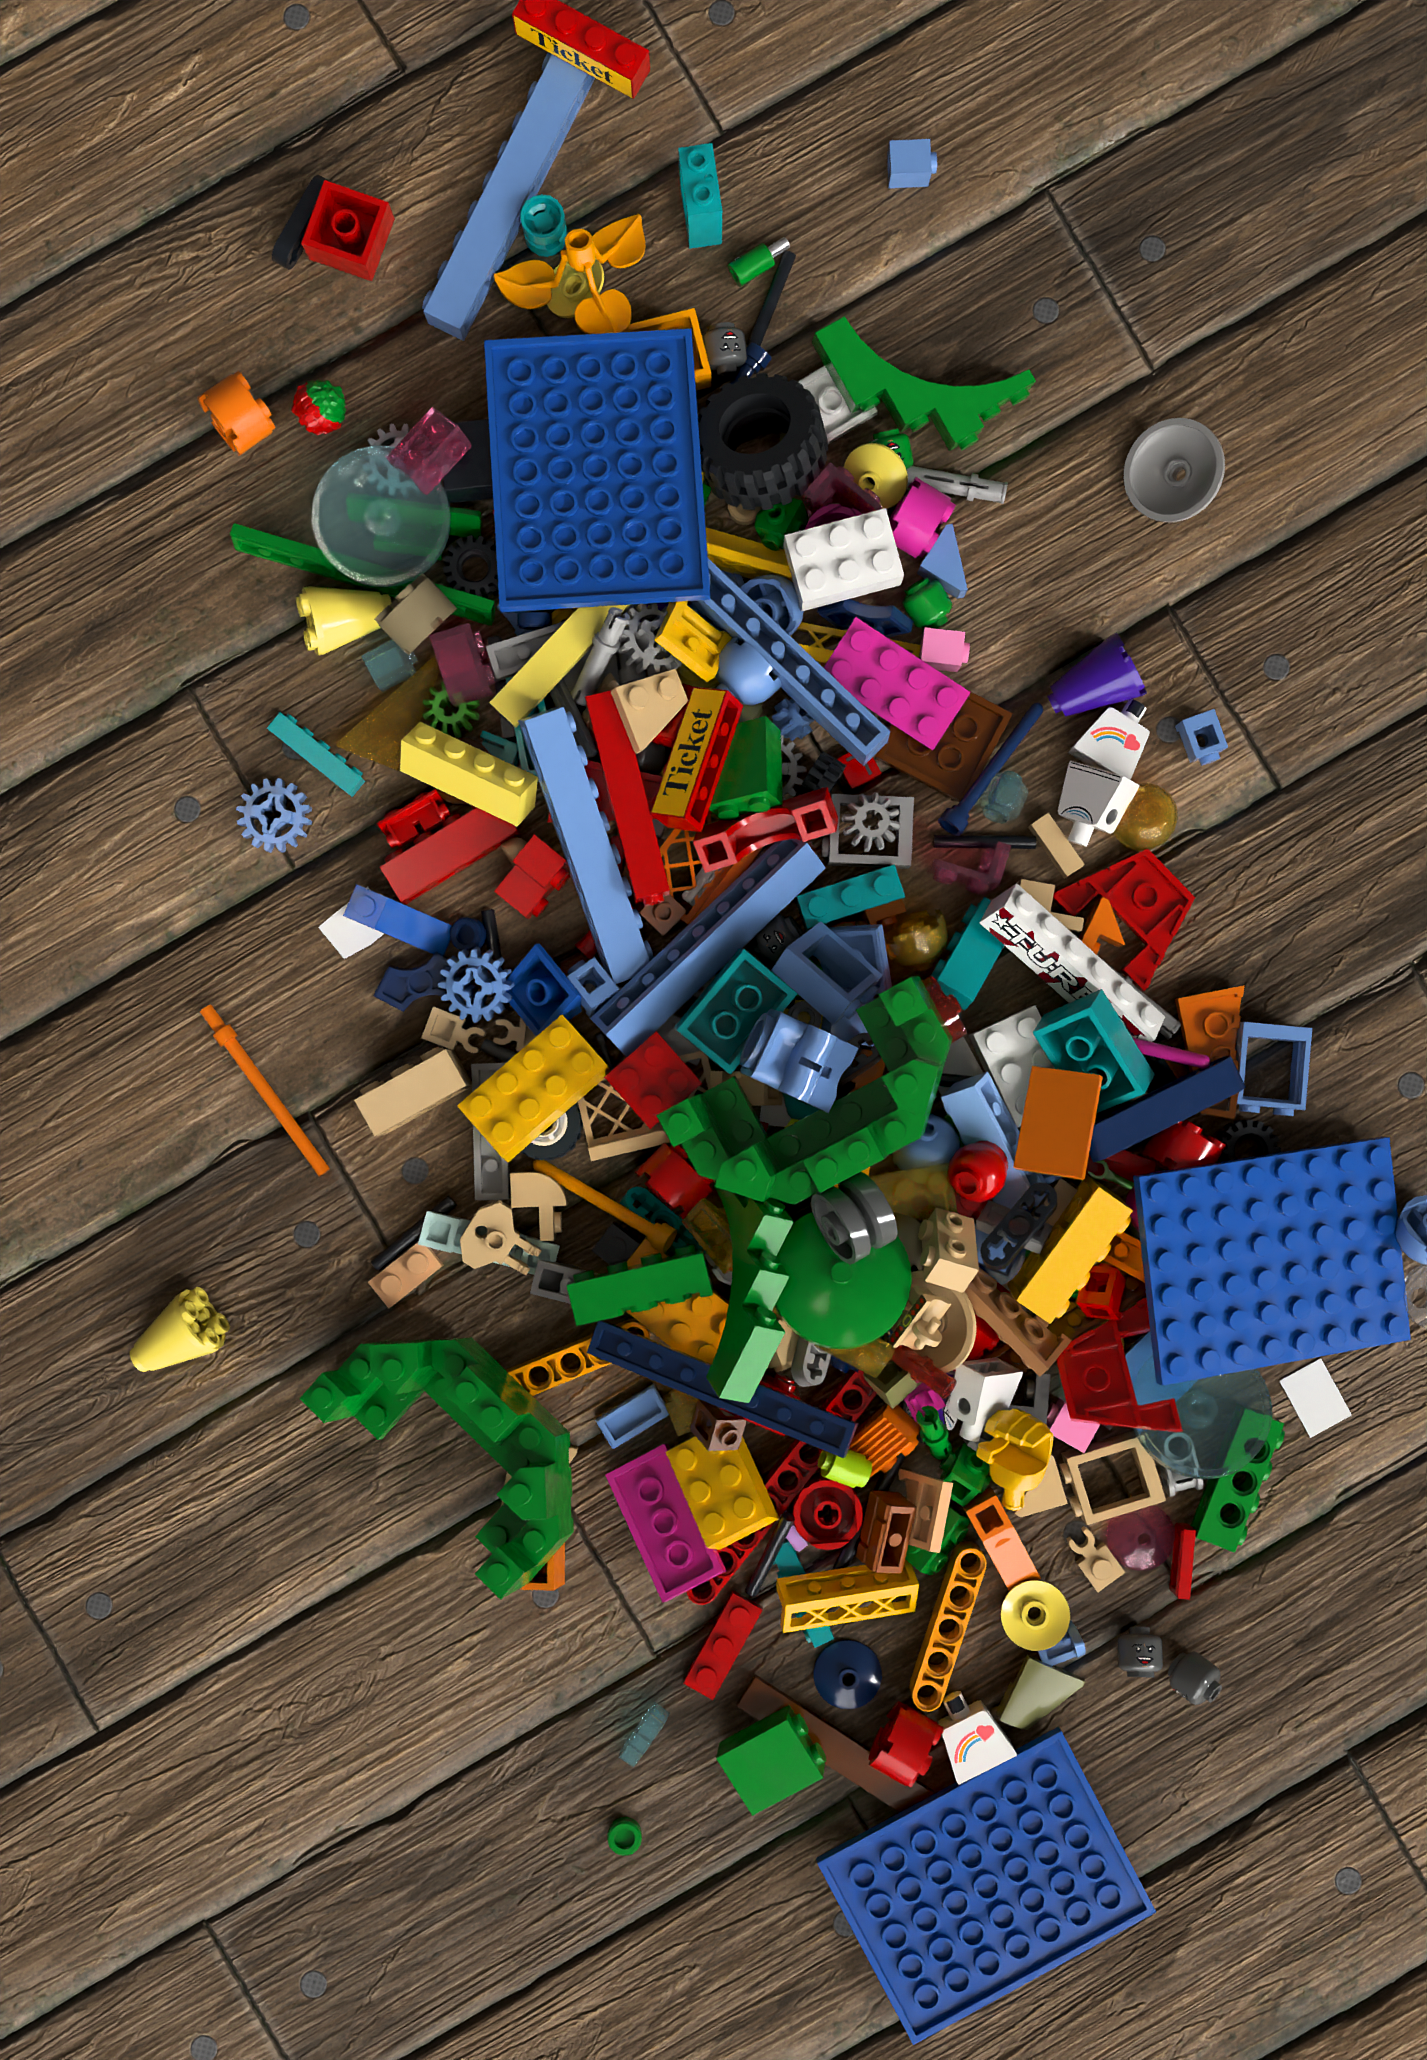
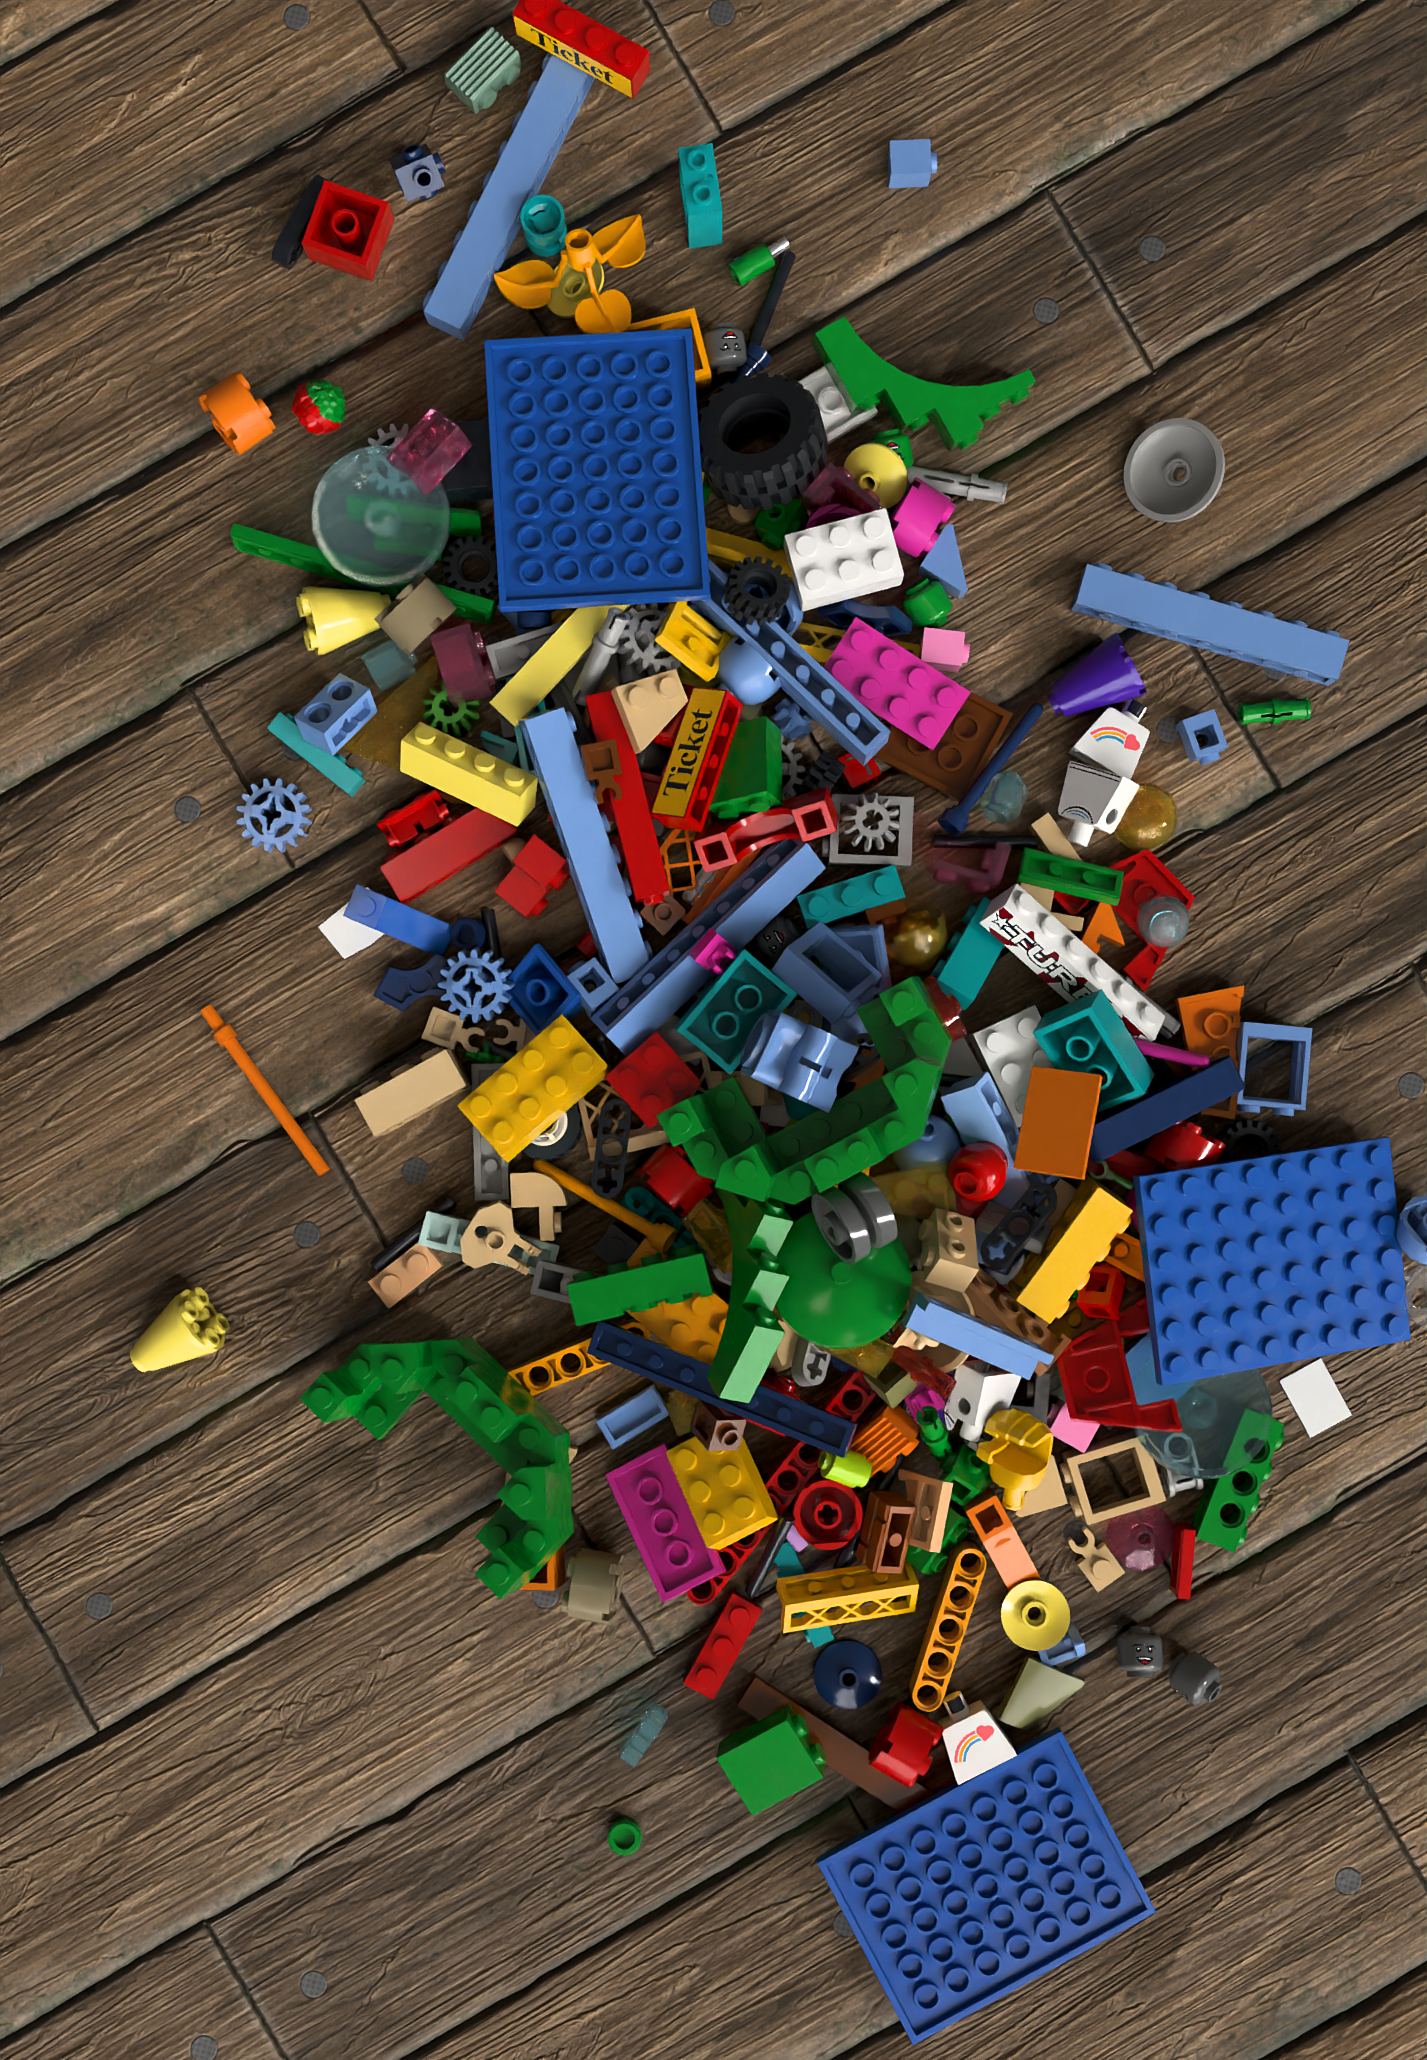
(336, 714): none -> medium blue brick
(418, 172): none -> brick
(483, 70): none -> sand green brick
(485, 1057): none -> green plant
(594, 1585): none -> dark tan brick
(601, 763): none -> reddish brown plate
(617, 1175): none -> black beam
(713, 952): none -> dark pink tile
(761, 575): none -> black tyre
(975, 1336): none -> medium blue fence
(1070, 876): none -> green tile
(1162, 919): none -> clear light blue hair
(1210, 624): none -> medium blue brick
(1274, 711): none -> green pin

